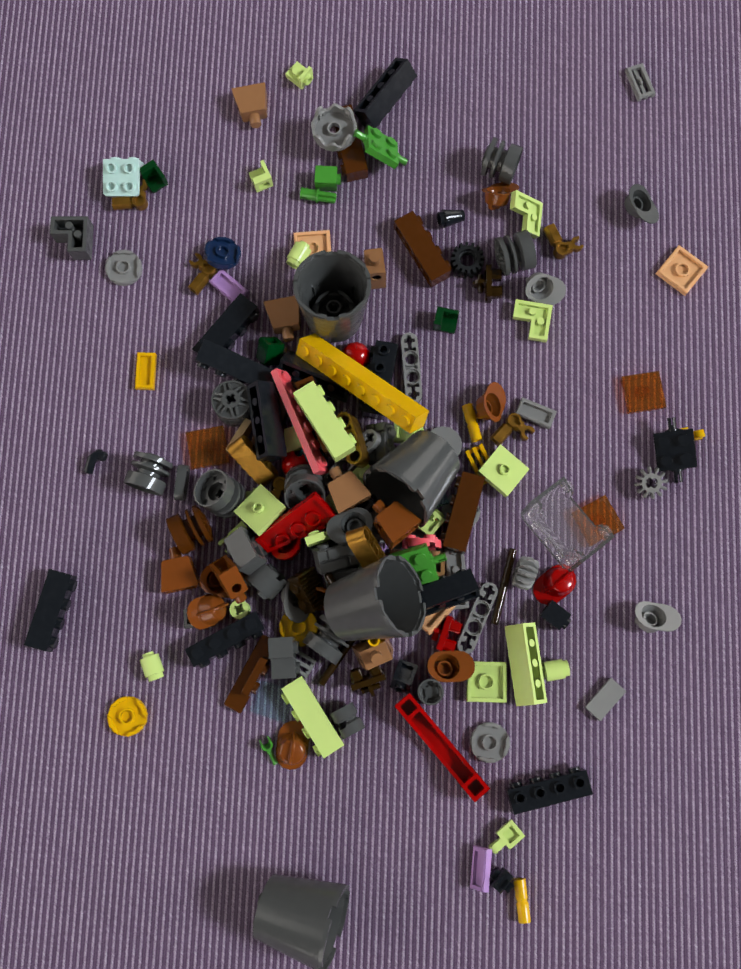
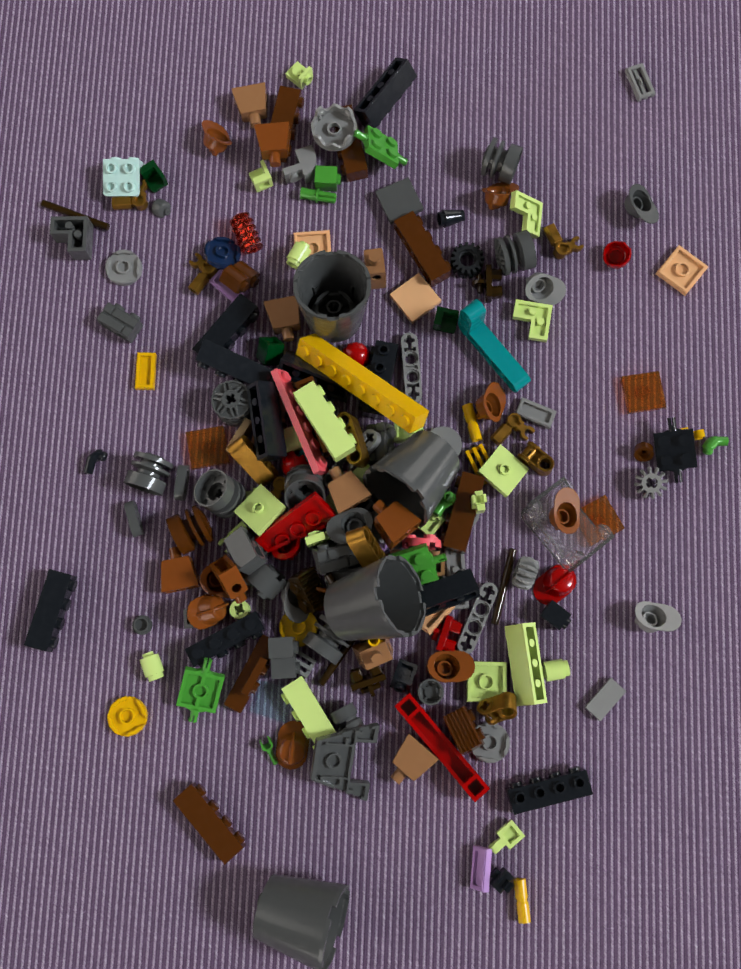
(68, 212): none -> dark brown bar
(119, 322): none -> dark grey brick
(134, 518): none -> dark grey beam
(142, 625): none -> dark grey plate
(160, 208): none -> dark grey piece
(200, 690): none -> bright green plate
(209, 822): none -> reddish brown brick
(215, 137): none -> dark orange piece
(239, 277): none -> reddish brown brick
(246, 233): none -> clear red piece
(273, 141): none -> dark orange torso
(287, 109): none -> reddish brown brick
(304, 169): none -> light grey brick
(334, 759): none -> dark grey wing
(399, 200): none -> dark grey tile
(412, 760): none -> medium nougat torso
(415, 298): none -> light nougat tile
(447, 500): none -> bright green arm
(464, 730): none -> reddish brown brick
(473, 327): none -> teal beam
(478, 501): none -> yellowish green plate
(500, 708): none -> pearl gold piece
(535, 458): none -> pearl gold piece
(566, 511): none -> dark orange piece
(617, 254): none -> red hair
(643, 452): none -> reddish brown tile
(712, 442): none -> bright green arm

